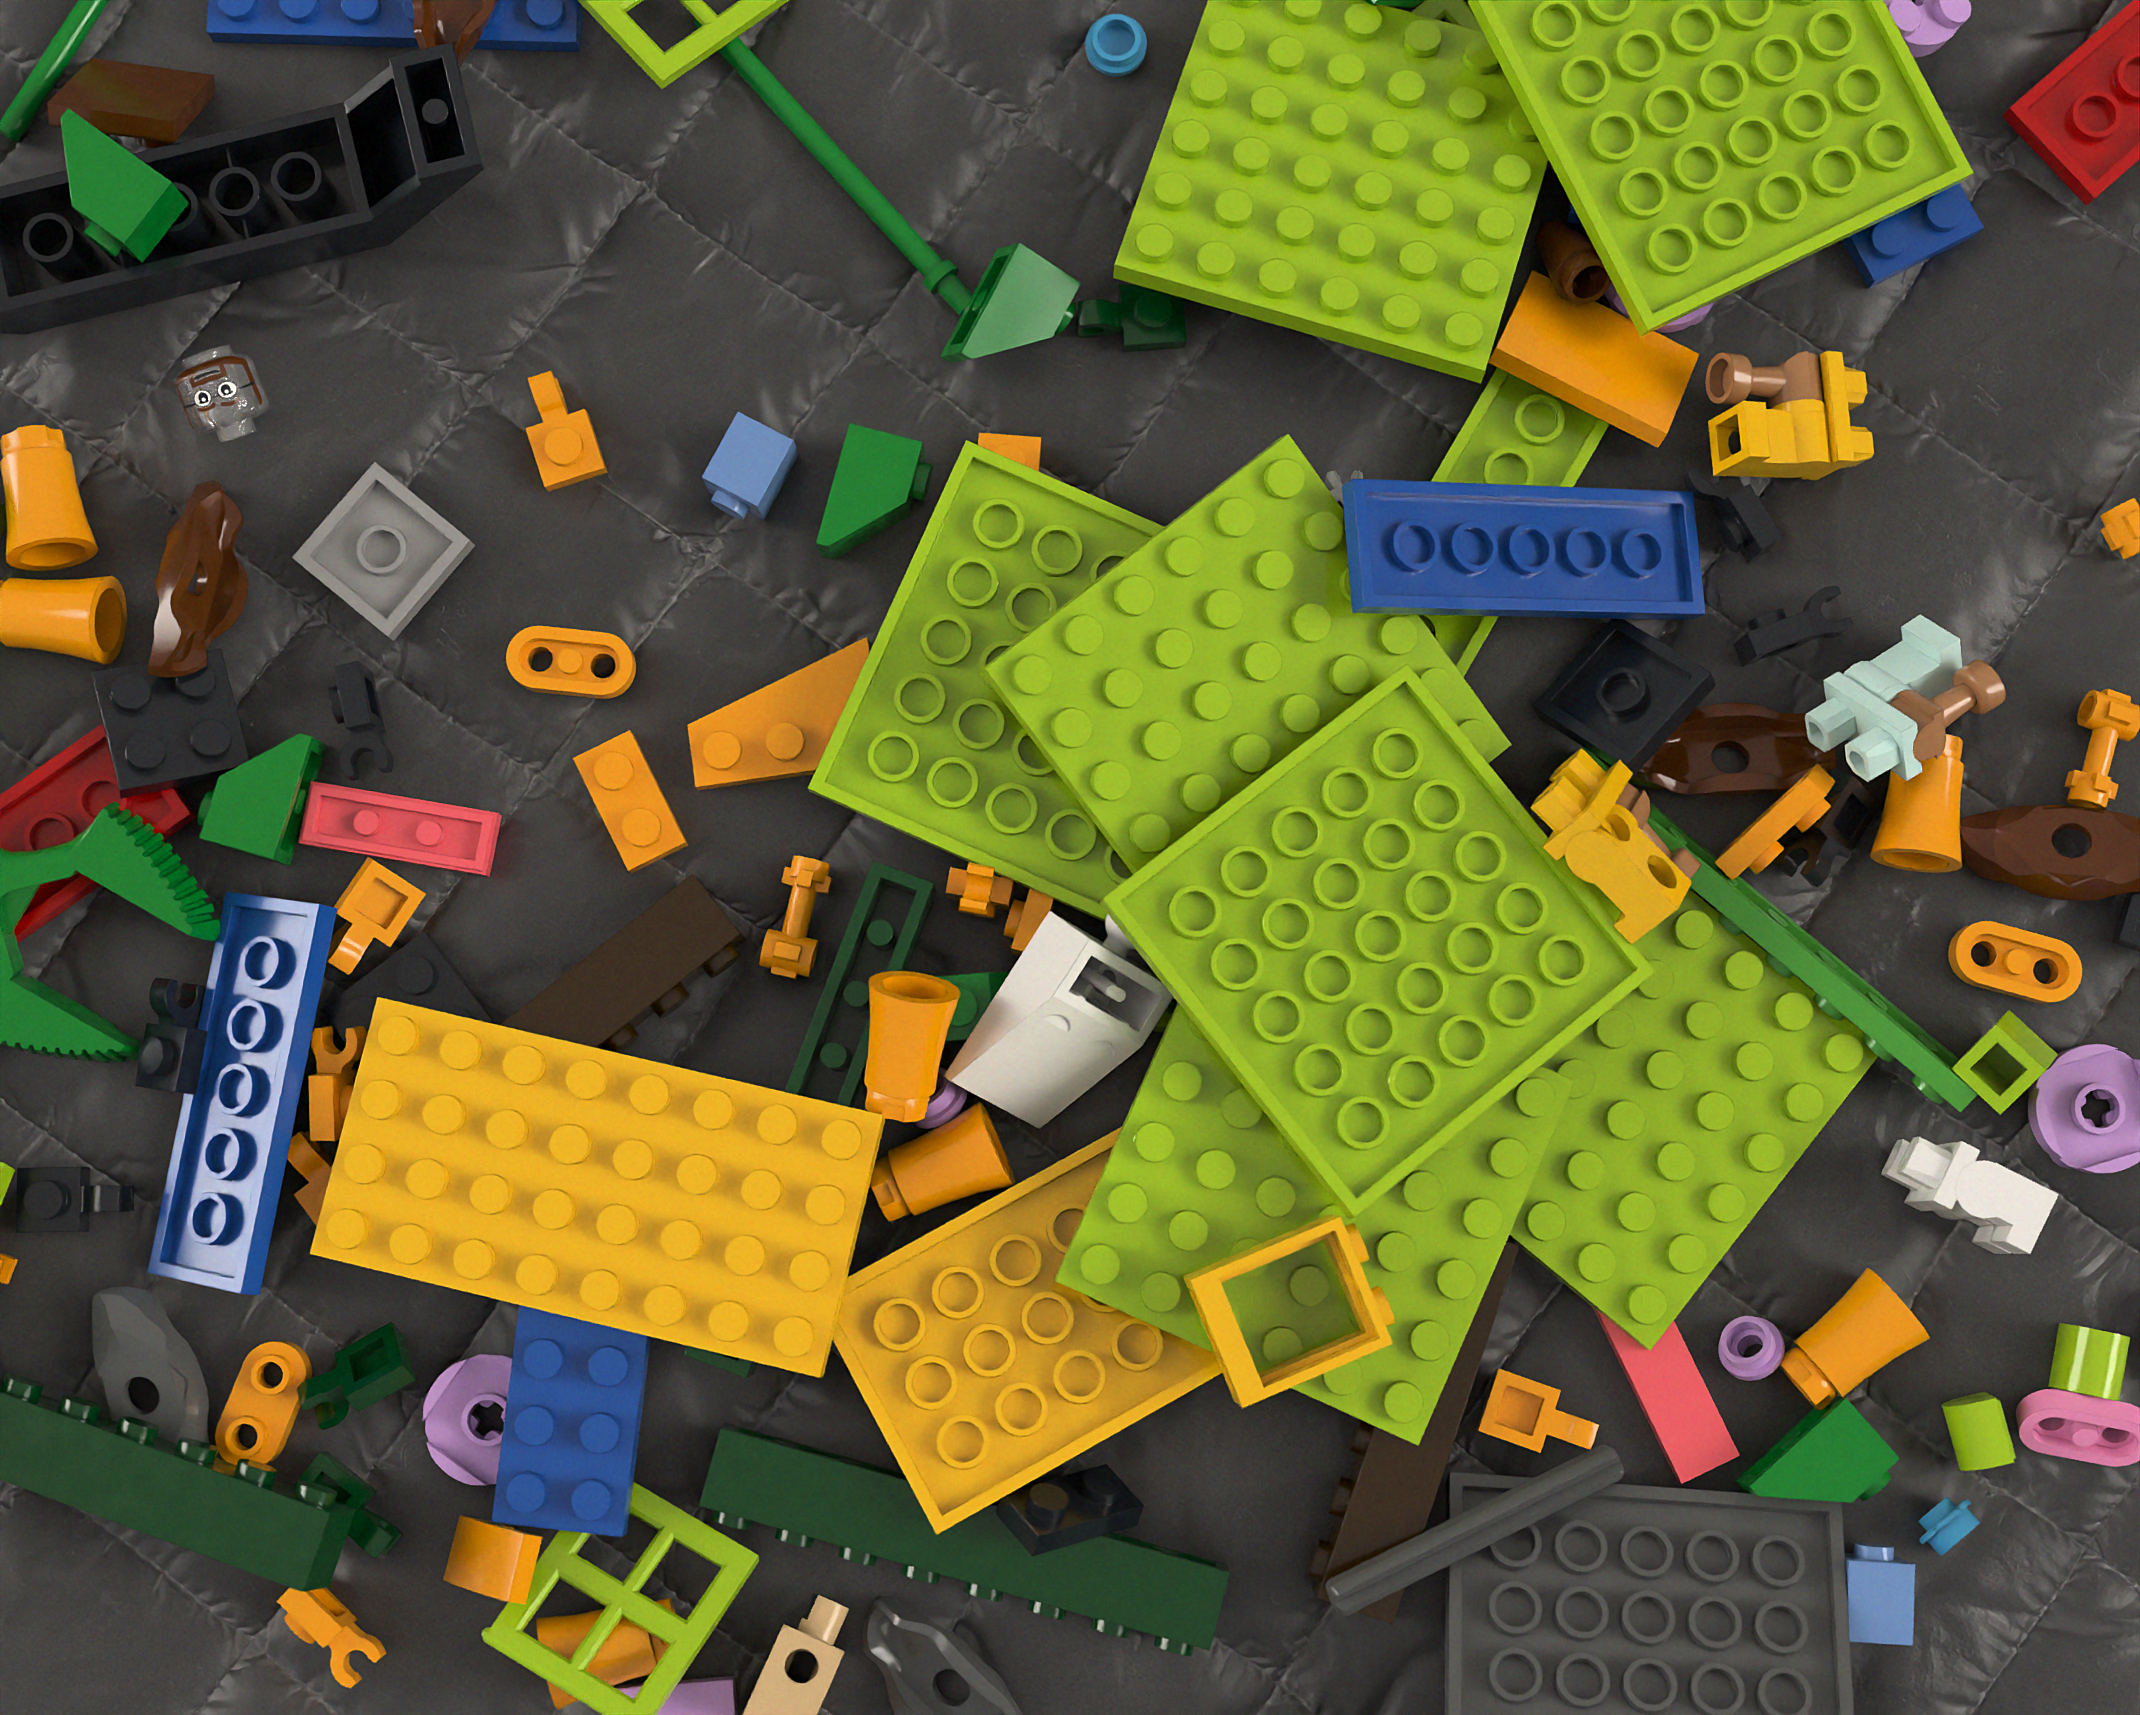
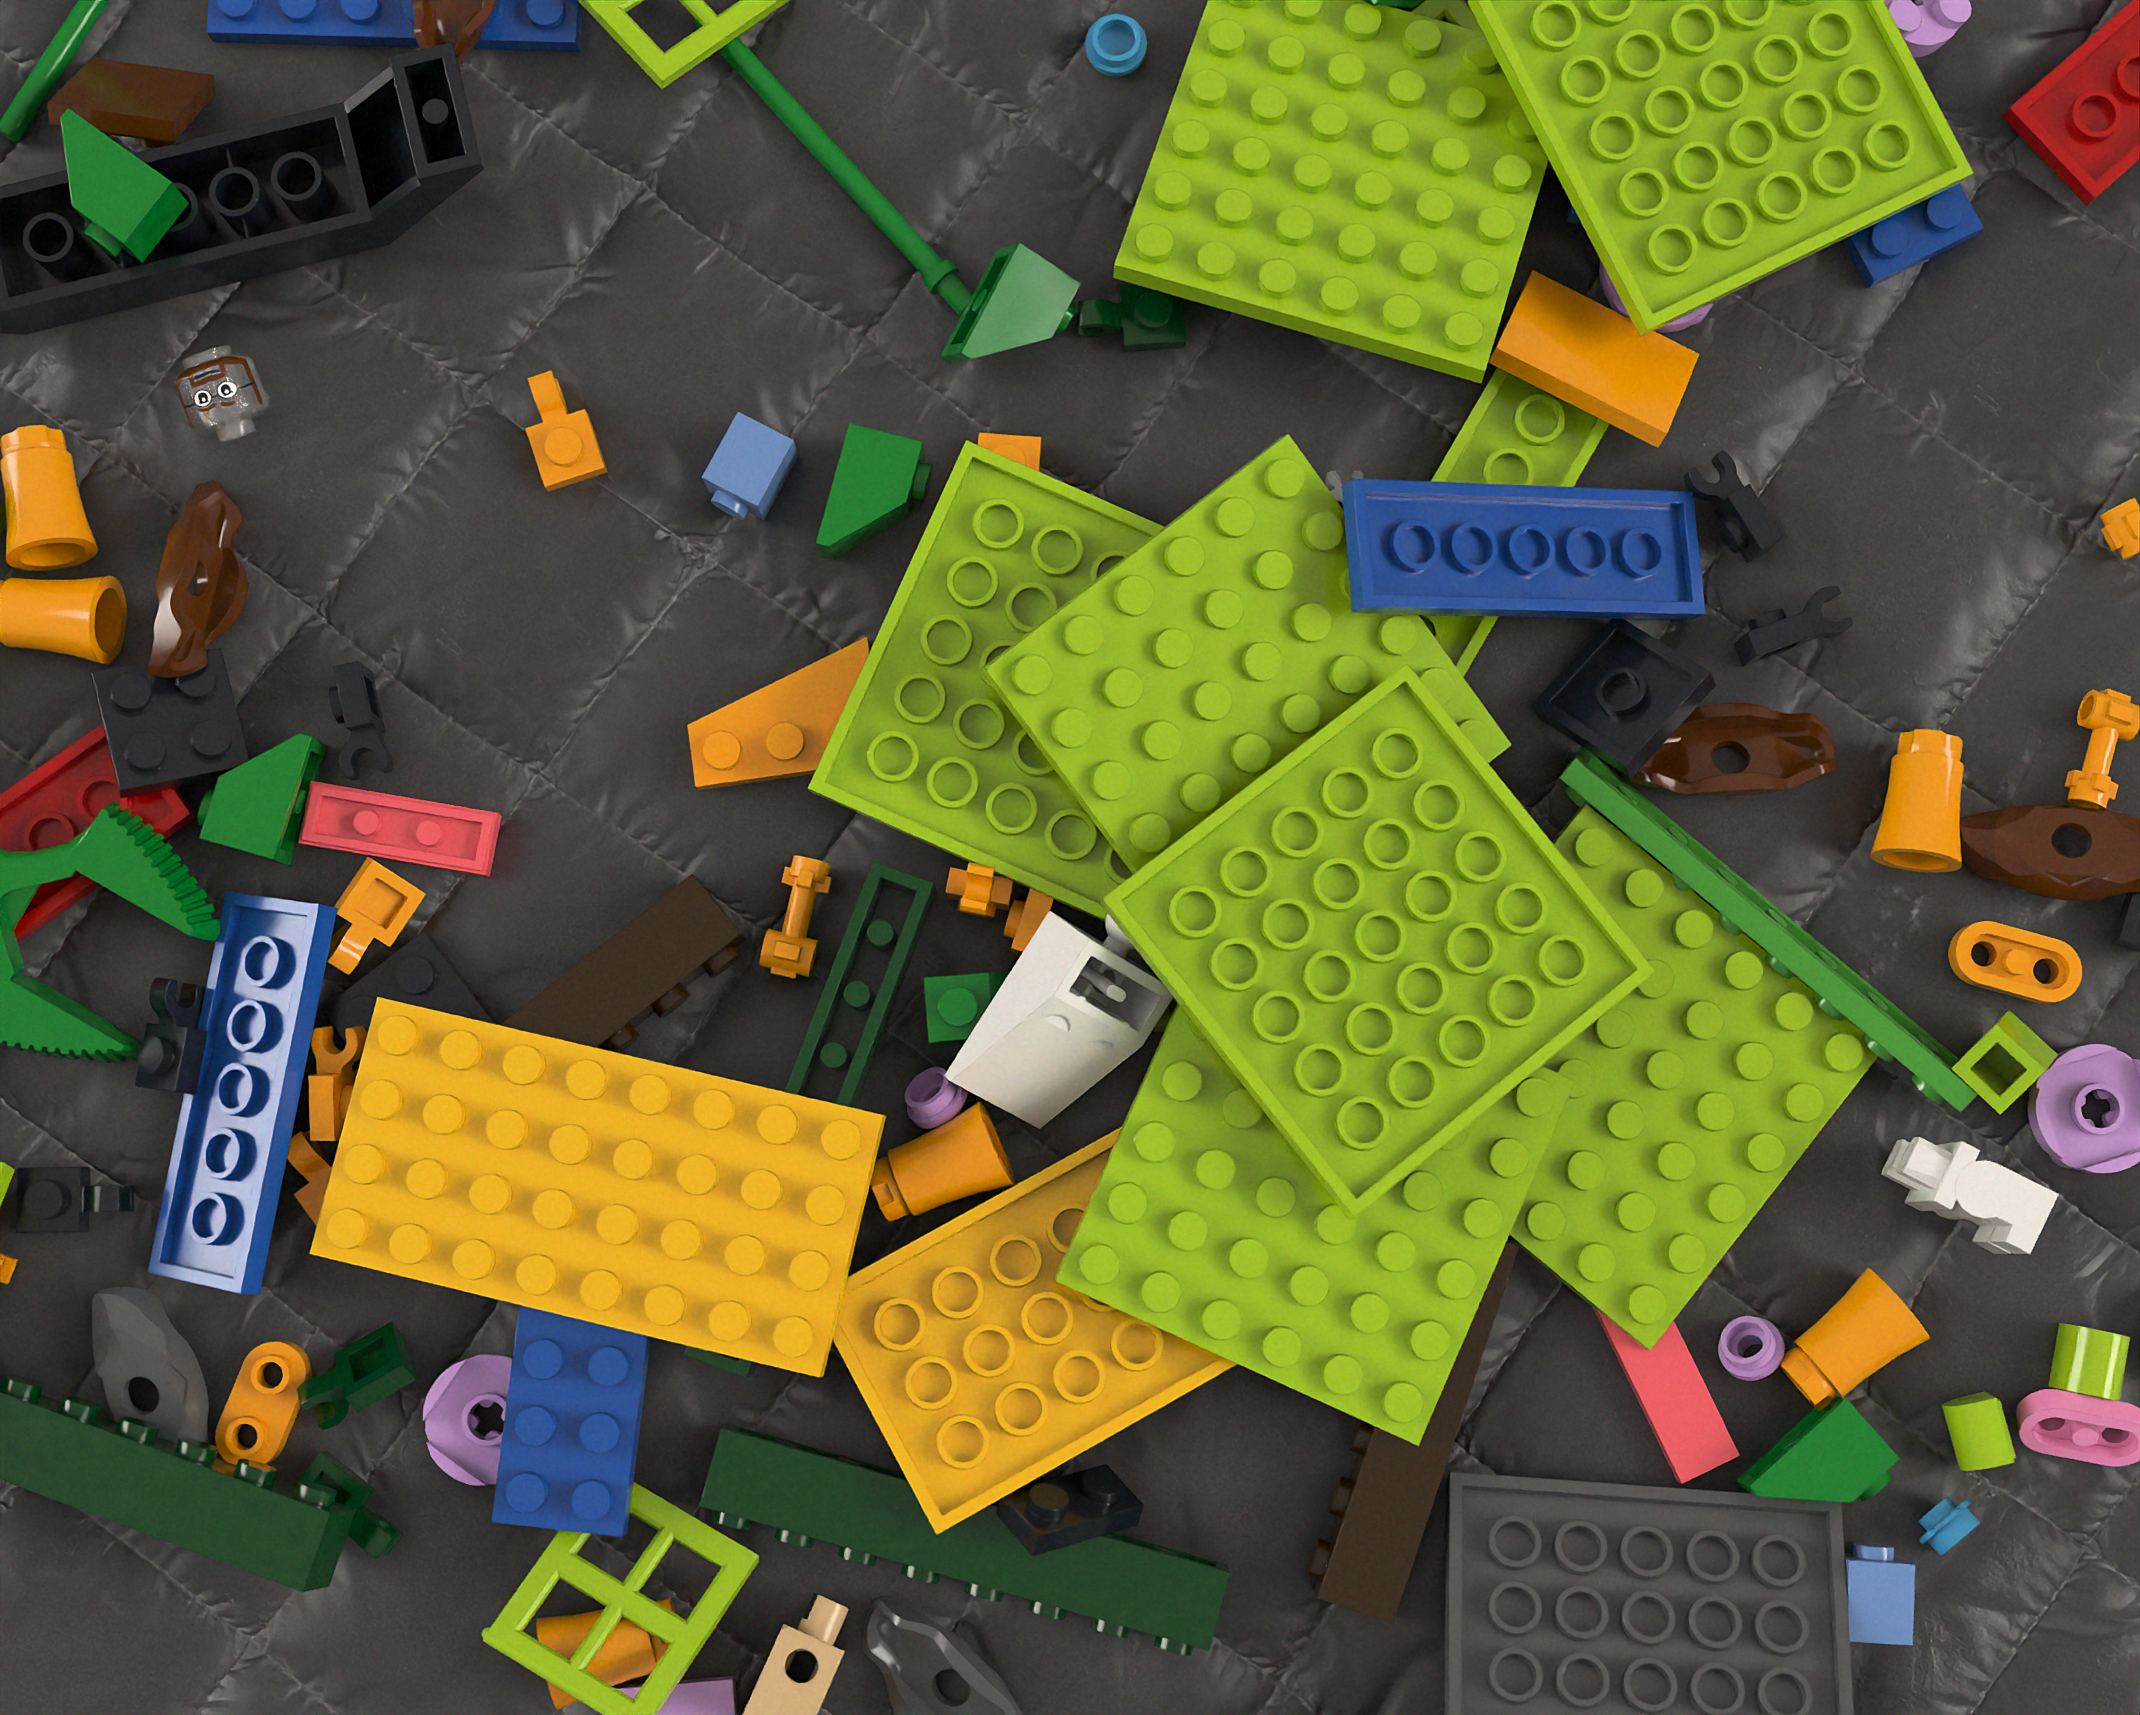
(324, 1619): light orange plate -> none
(383, 551): light grey plate -> none
(492, 1559): light orange slope -> none
(573, 662): light orange plate -> none
(630, 801): light orange plate -> none
(906, 1041): light orange plant -> none
(1368, 1307): yellow window -> none
(1474, 1530): dark grey axle -> none
(1526, 1413): light orange plate -> none
(1572, 263): reddish brown cone -> none
(1607, 842): yellow hips -> none
(1758, 842): light orange plate -> none
(1806, 422): yellow hips -> none
(1833, 832): black plate -> none
(1902, 702): light aqua hips -> none

